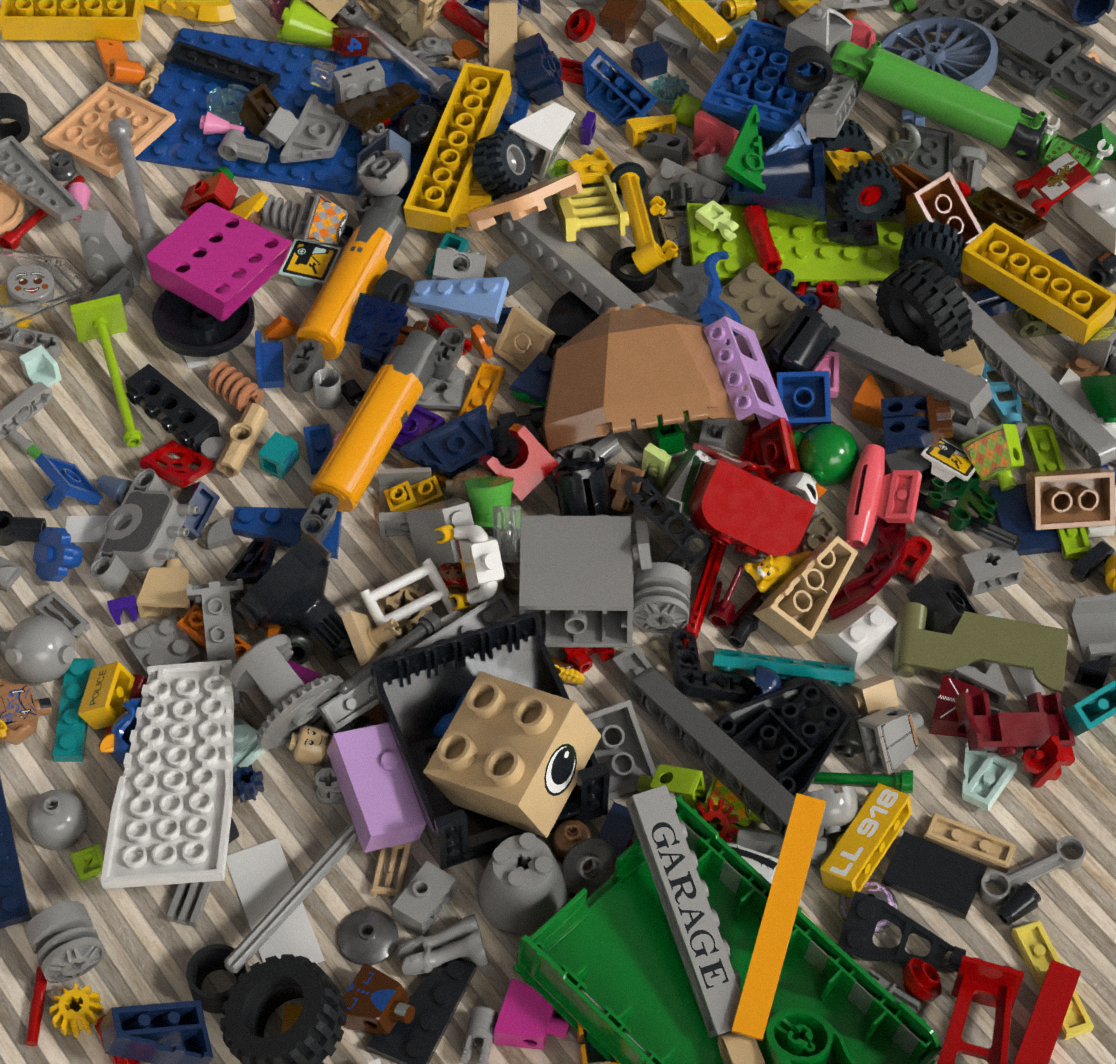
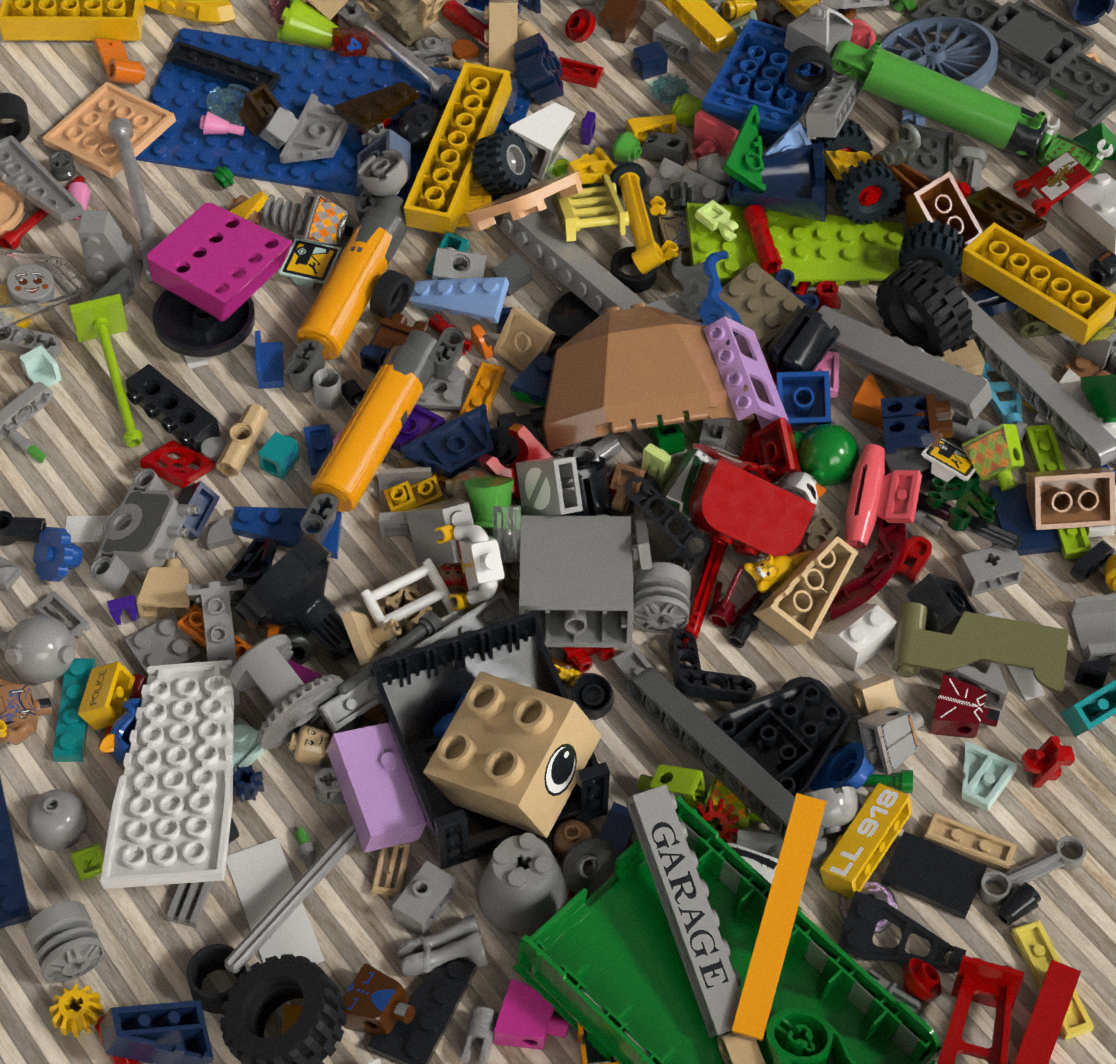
(36, 1008): red piece -> none
(68, 482): blue tile -> none
(114, 487): sand blue cone -> none
(151, 78): tan piece -> none
(214, 190): red brick -> none
(233, 386): nougat piece -> none
(237, 145): light grey piece -> none
(281, 328): orange tile -> none
(305, 847): none -> light grey piece
(322, 74): clear tile -> none
(358, 81): light grey piece -> none
(368, 948): flat silver dish -> none
(376, 323): clear blue hinge -> none
(549, 486): none -> light grey brick
(591, 694): none -> black hat
(614, 90): blue wedge -> none
(621, 747): light grey slope -> none
(626, 148): none -> bright green cone
(766, 681): dark blue hair -> none
(785, 667): teal plate -> none
(844, 768): none -> blue piece
(845, 232): black slope -> none
(1013, 731): dark red bracket -> none

